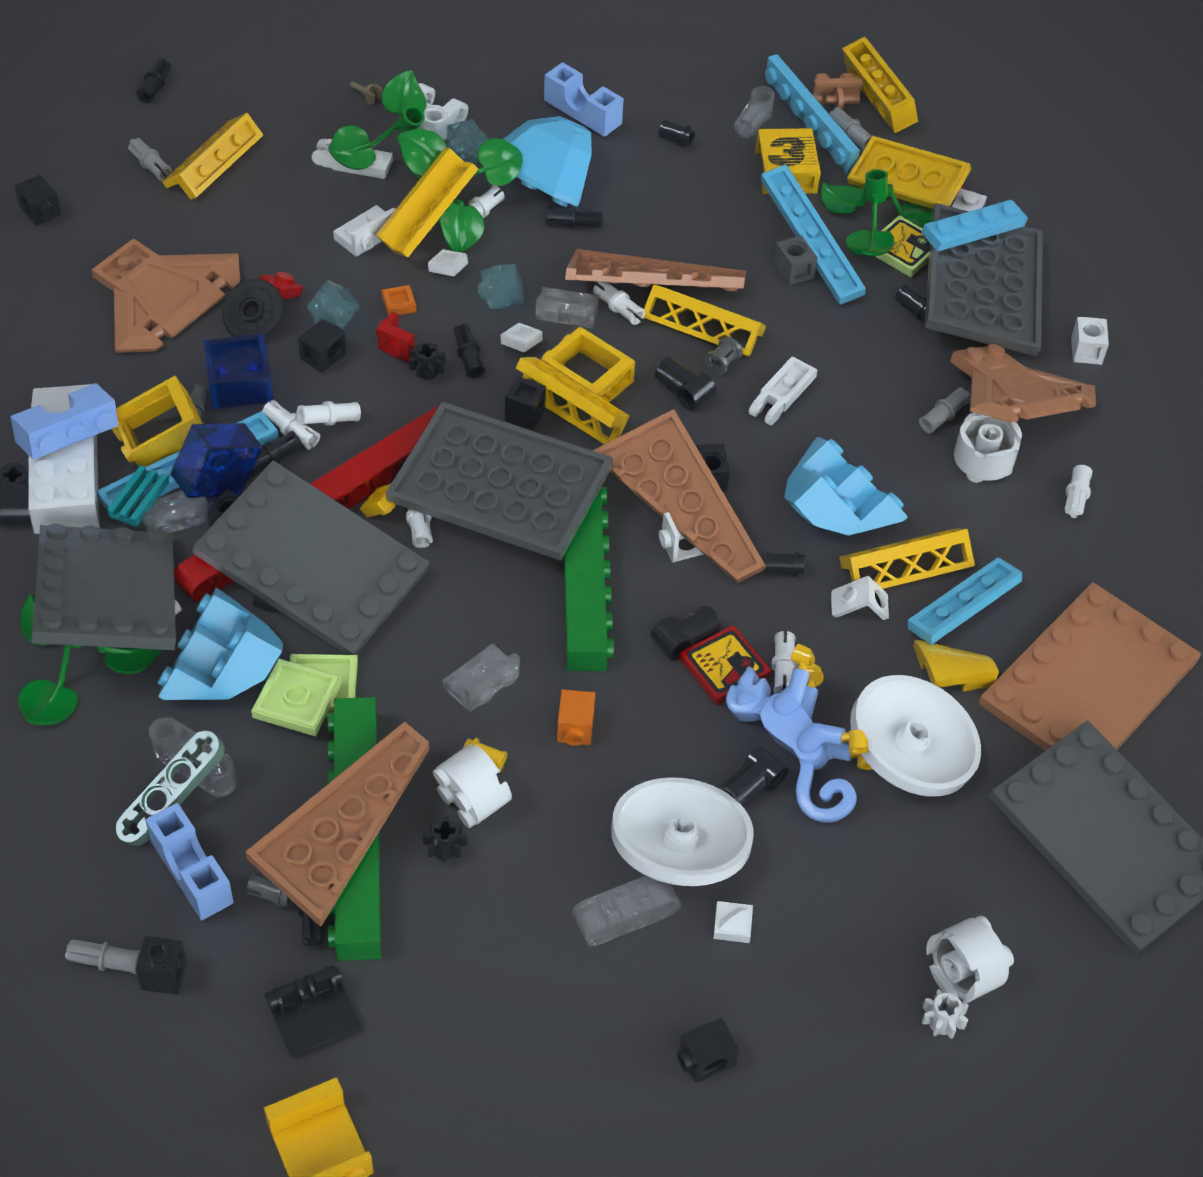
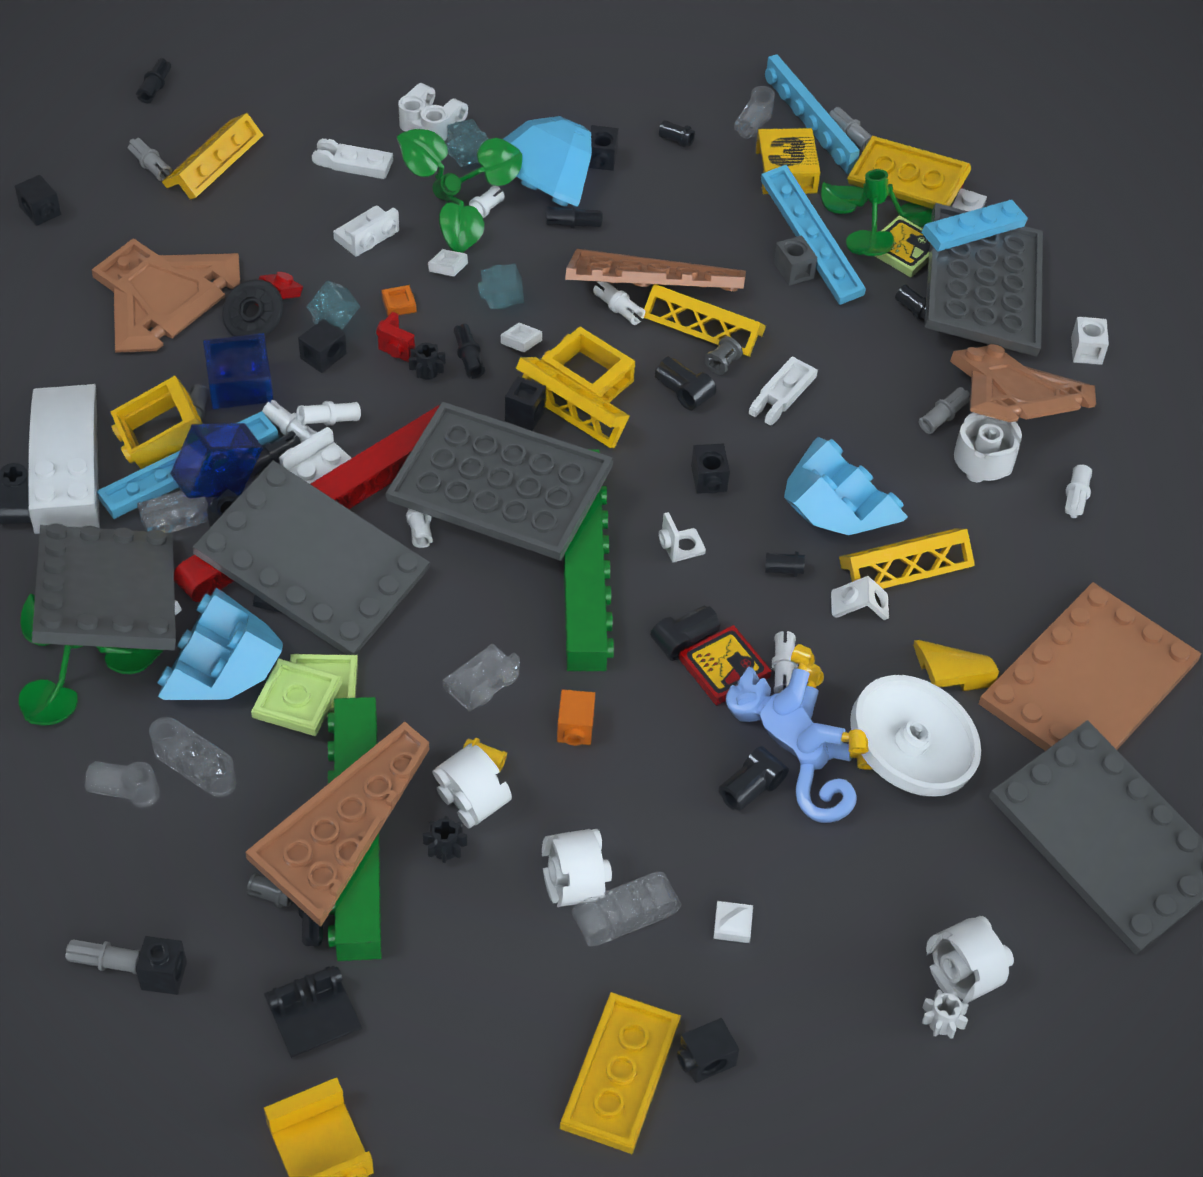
(45, 432): light blue arch -> none
(123, 782): none -> clear piece
(133, 494): teal tile -> none
(166, 784): beam -> none
(195, 873): light blue arch -> none
(314, 456): none -> white bracket
(370, 91): dark tan hand -> none
(377, 503): yellow plate -> none
(400, 96): green plant -> none
(426, 203): yellow fence -> none
(567, 307): clear bracket -> none
(575, 866): none -> white brick
(597, 111): light blue arch -> none
(604, 147): none -> black brick
(620, 1073): none -> yellow tile
(672, 477): nougat wing -> none
(682, 831): white dish -> none
(837, 90): nougat hips -> none
(880, 85): yellow brick -> none
(964, 600): medium azure plate -> none

